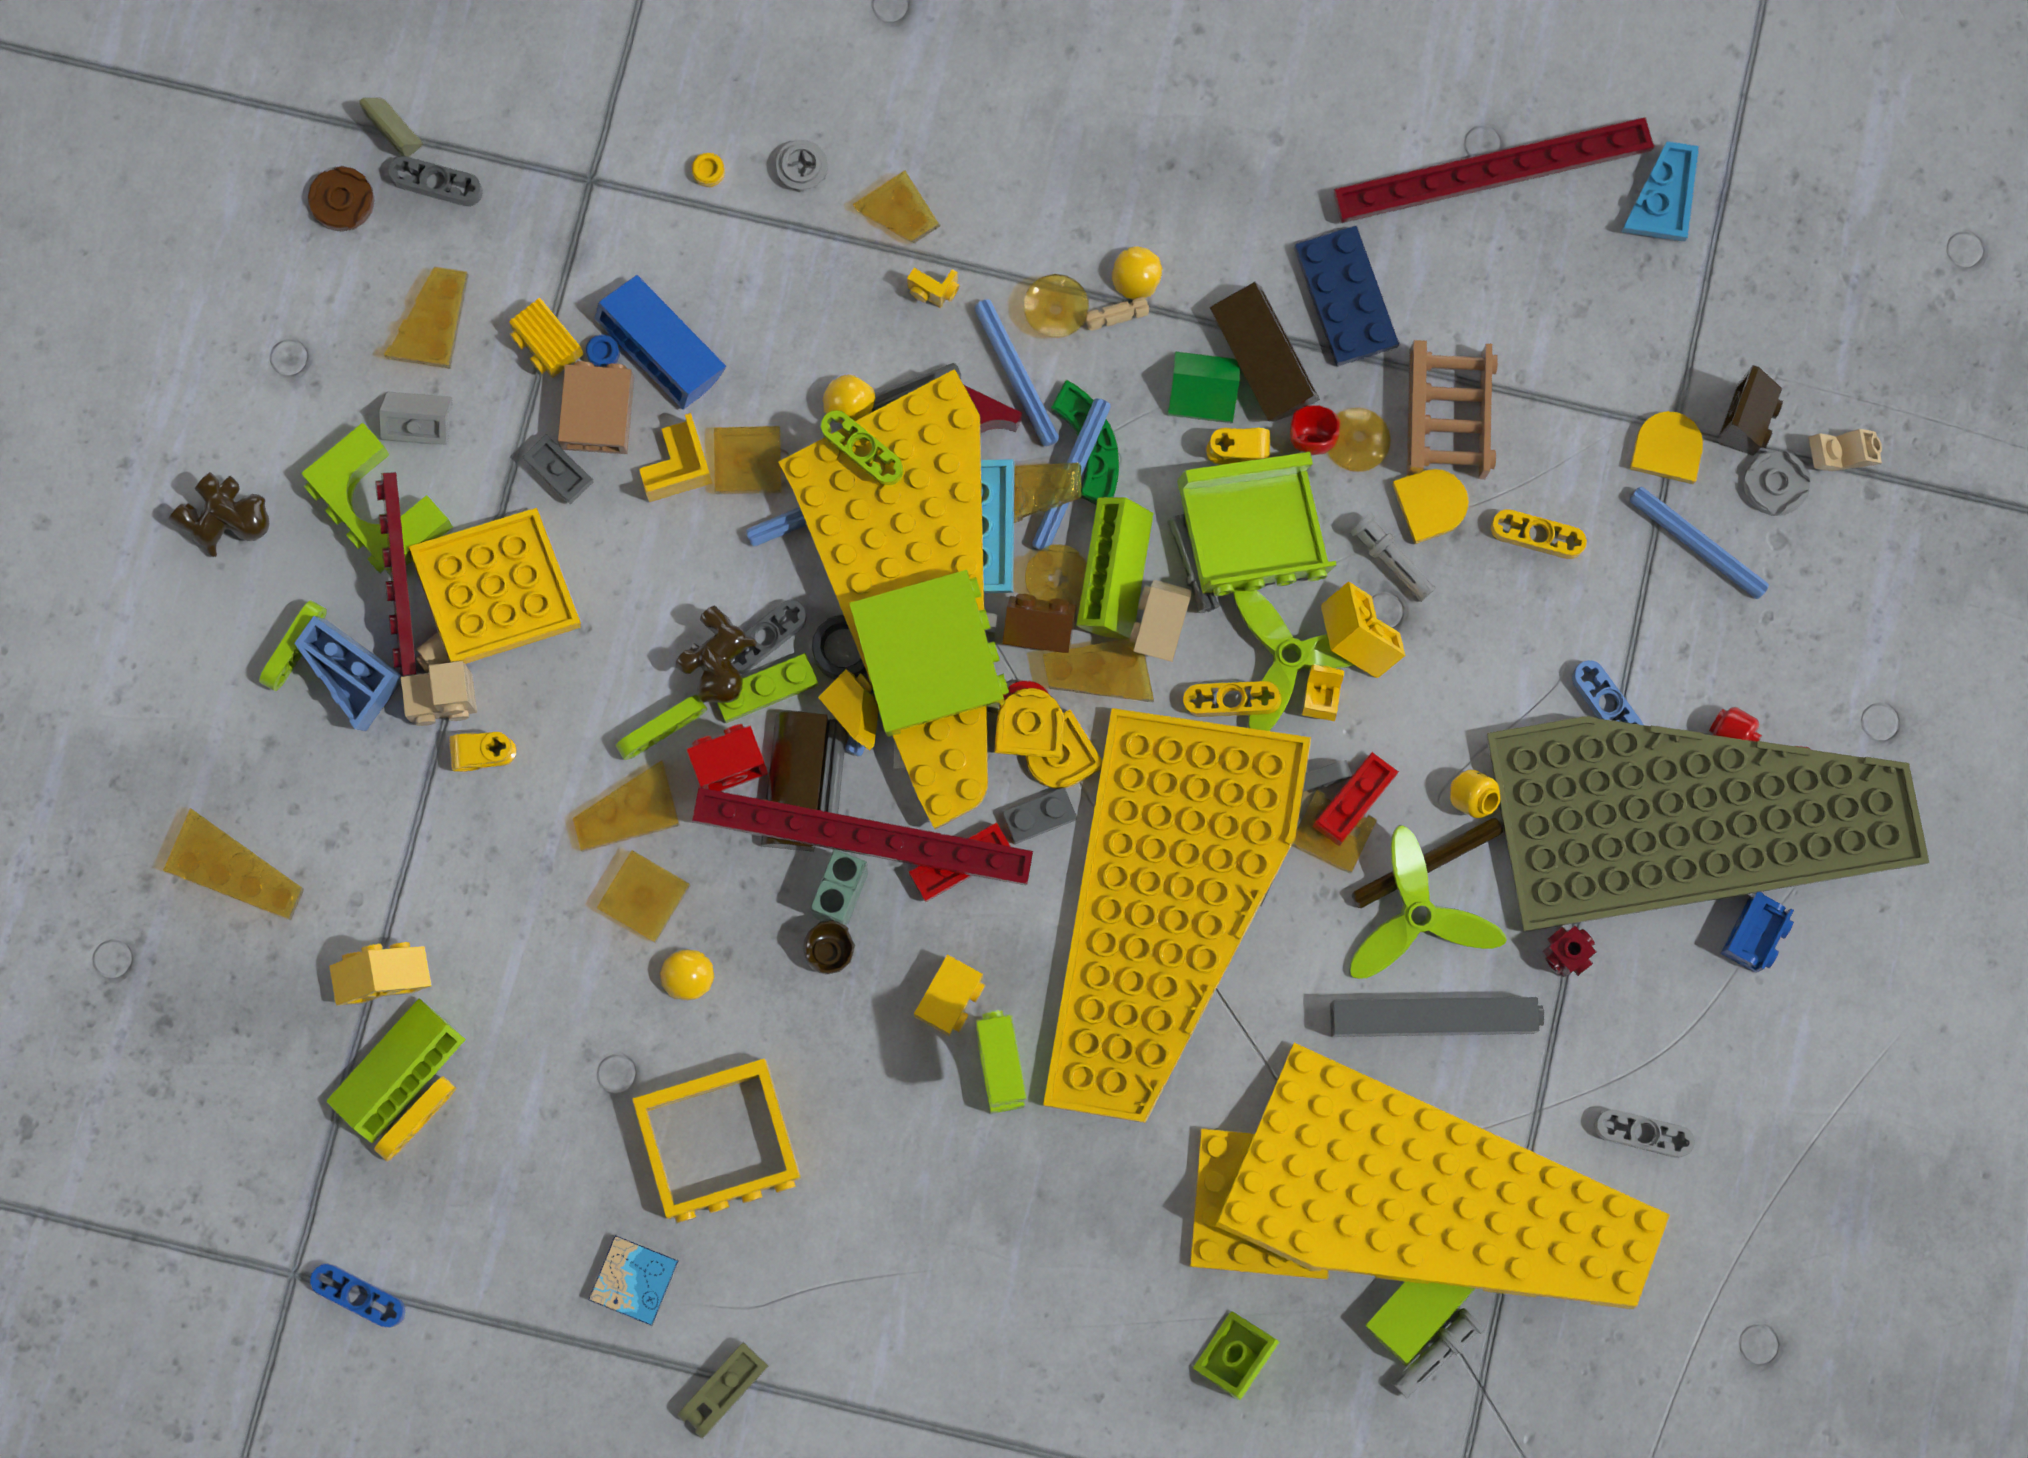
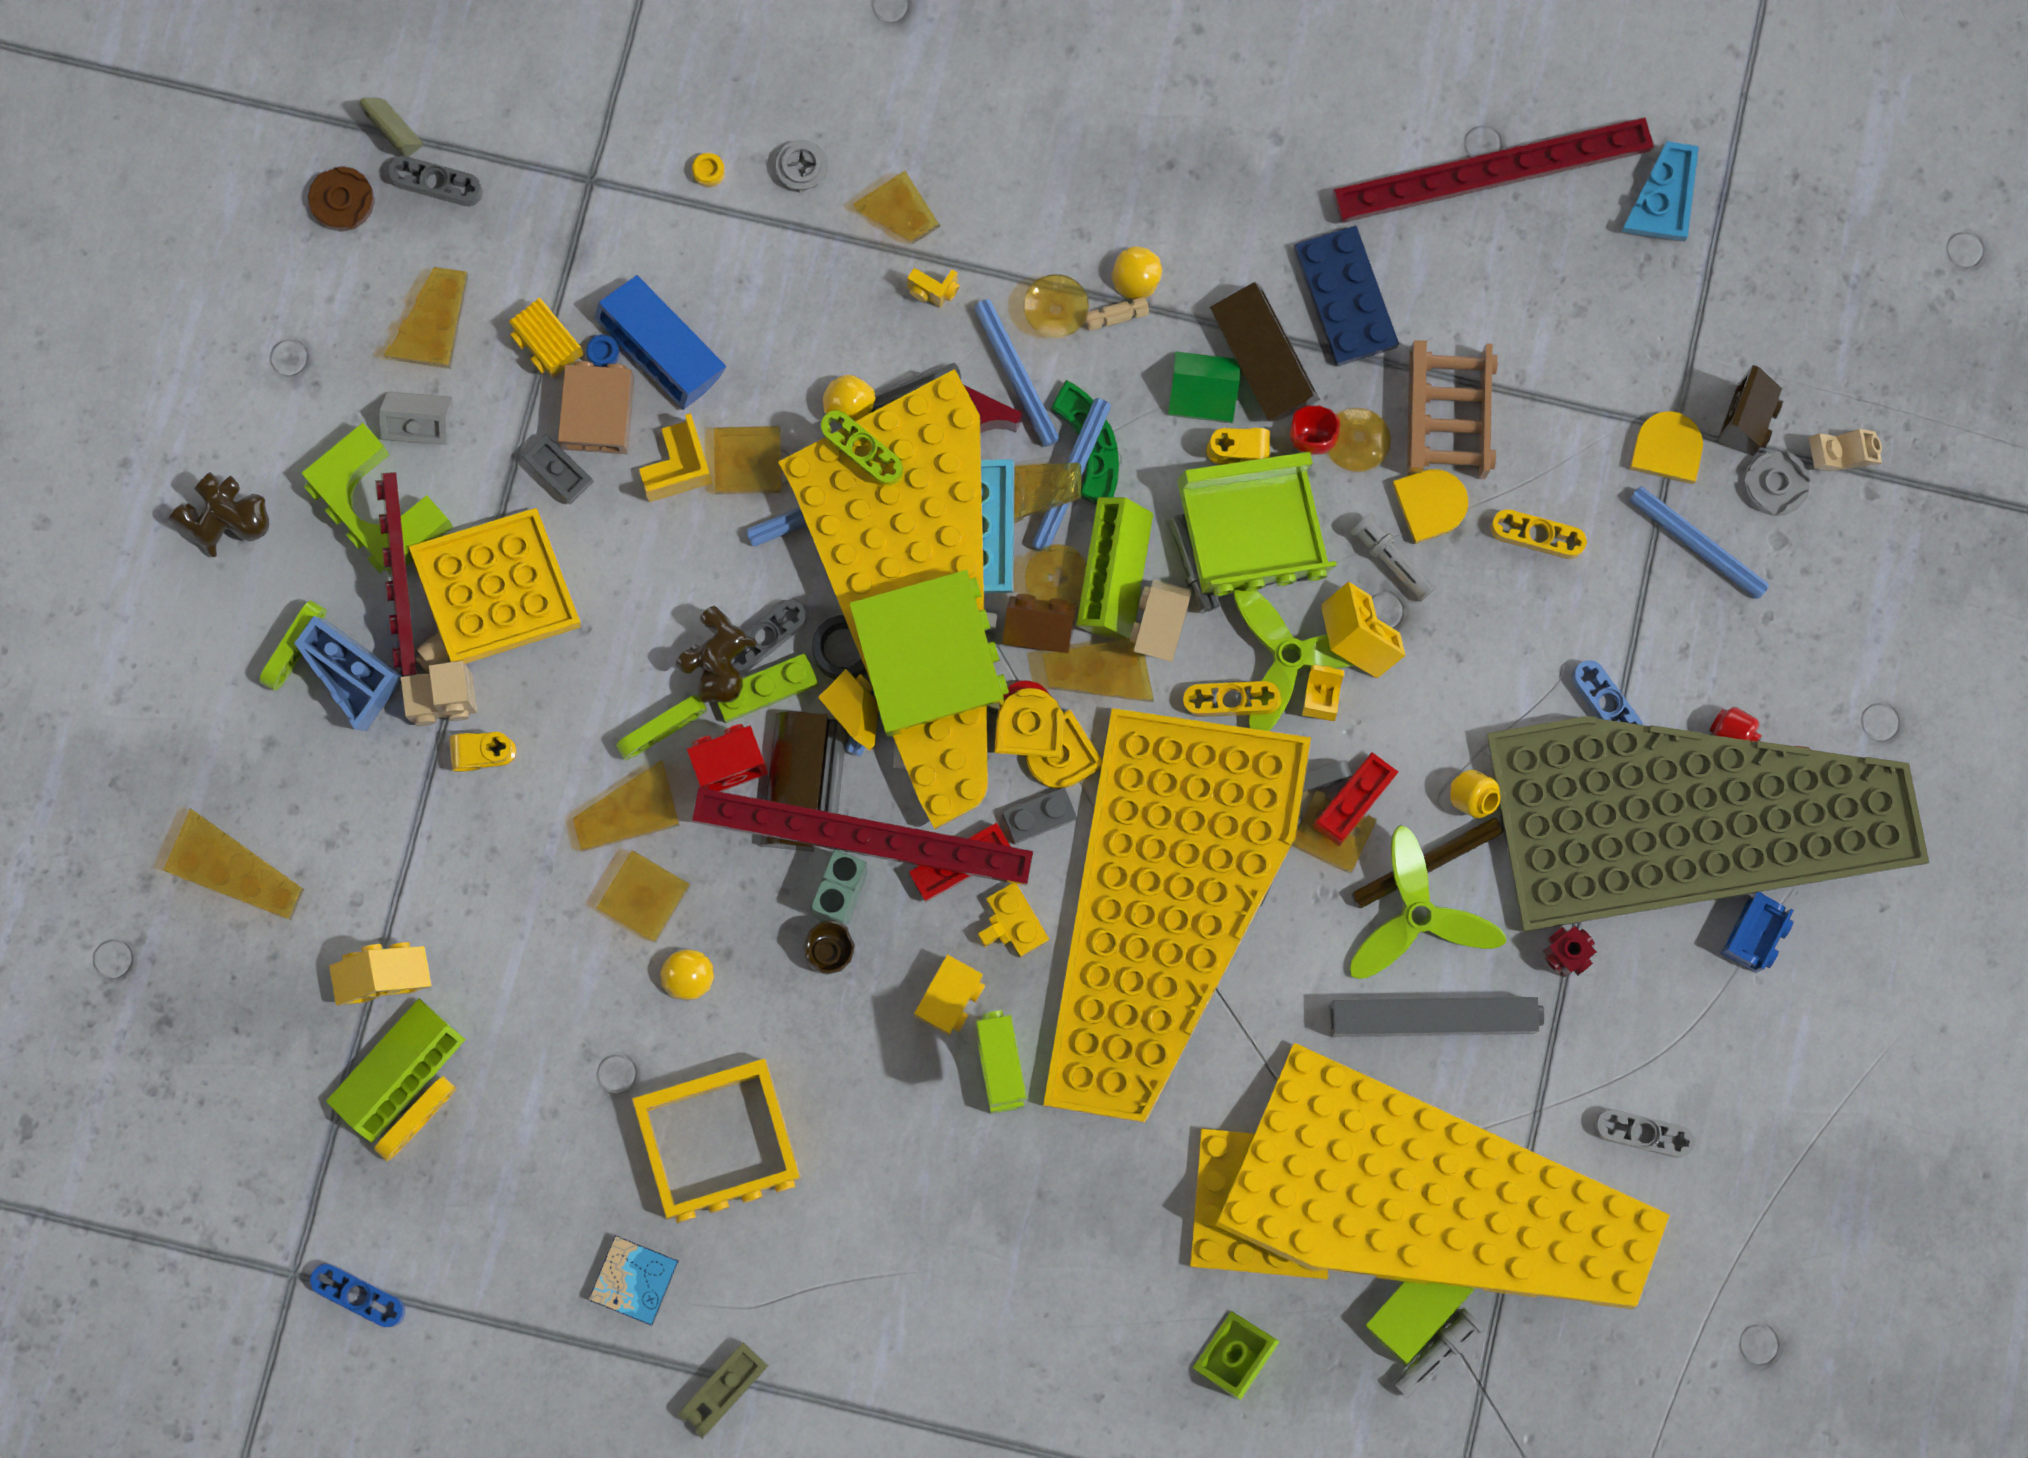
(1013, 922): none -> yellow hinge

